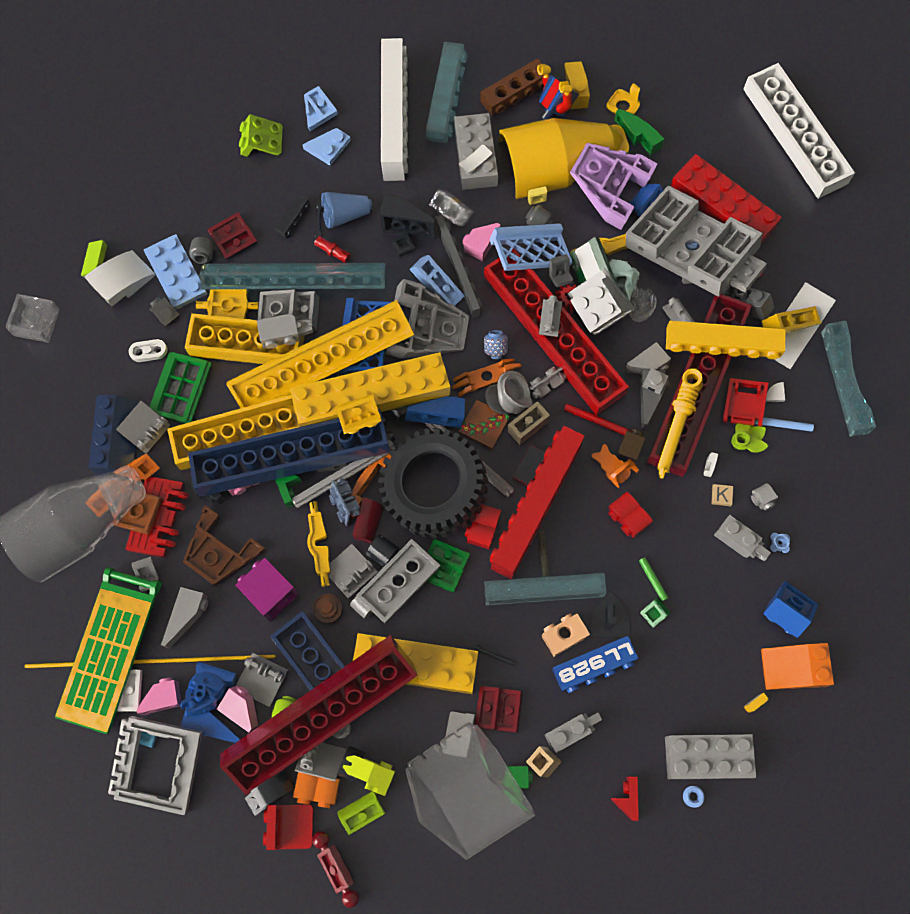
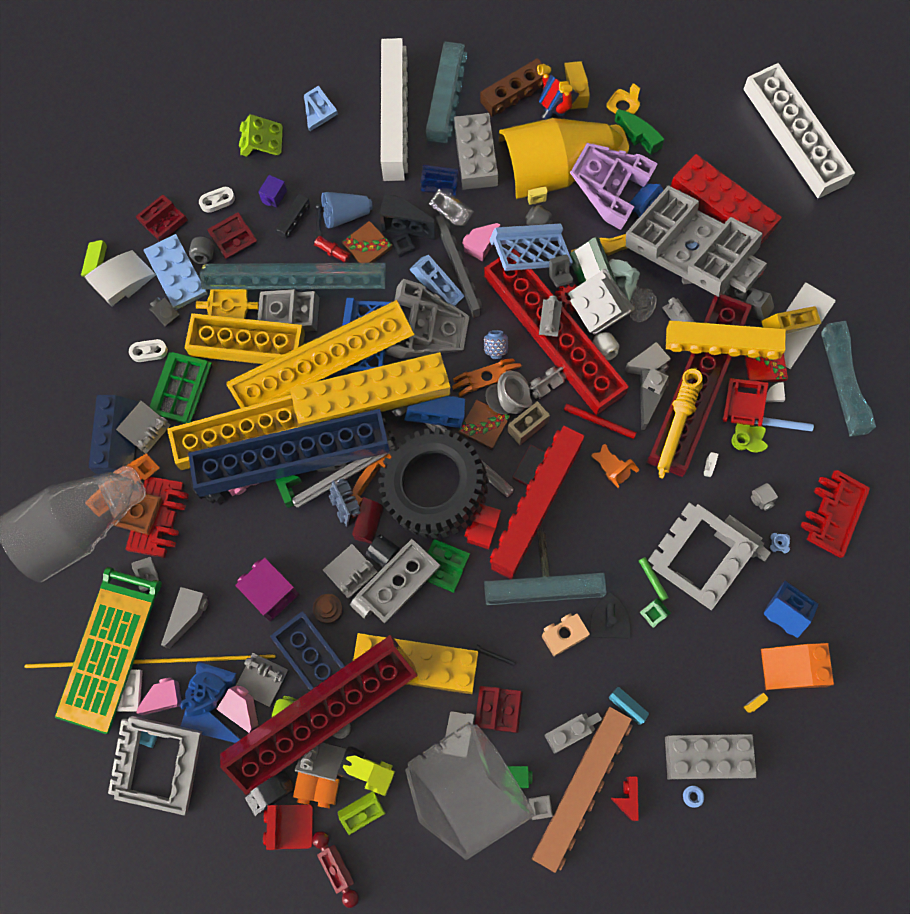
(32, 318): clear brick -> none
(161, 218): none -> dark red slope
(213, 558): reddish brown wing -> none
(217, 199): none -> white plate
(272, 191): none -> dark purple brick
(282, 330): light grey hinge -> none
(320, 553): yellow piece -> none
(328, 146): light blue wing -> none
(358, 414): yellow bracket -> none
(367, 244): none -> dark orange tile
(439, 178): none -> clear blue hinge
(475, 158): white sticker -> none
(541, 807): none -> light grey tile
(543, 761): tan brick -> none
(581, 790): none -> nougat brick
(594, 664): blue brick -> none
(606, 345): none -> white head
(629, 706): none -> medium azure slope
(630, 515): red brick -> none
(632, 443): dark brown brick -> none
(722, 495): tan tile -> none
(726, 571): none -> light grey hinge
(765, 369): none -> red tile
(841, 513): none -> red hinge

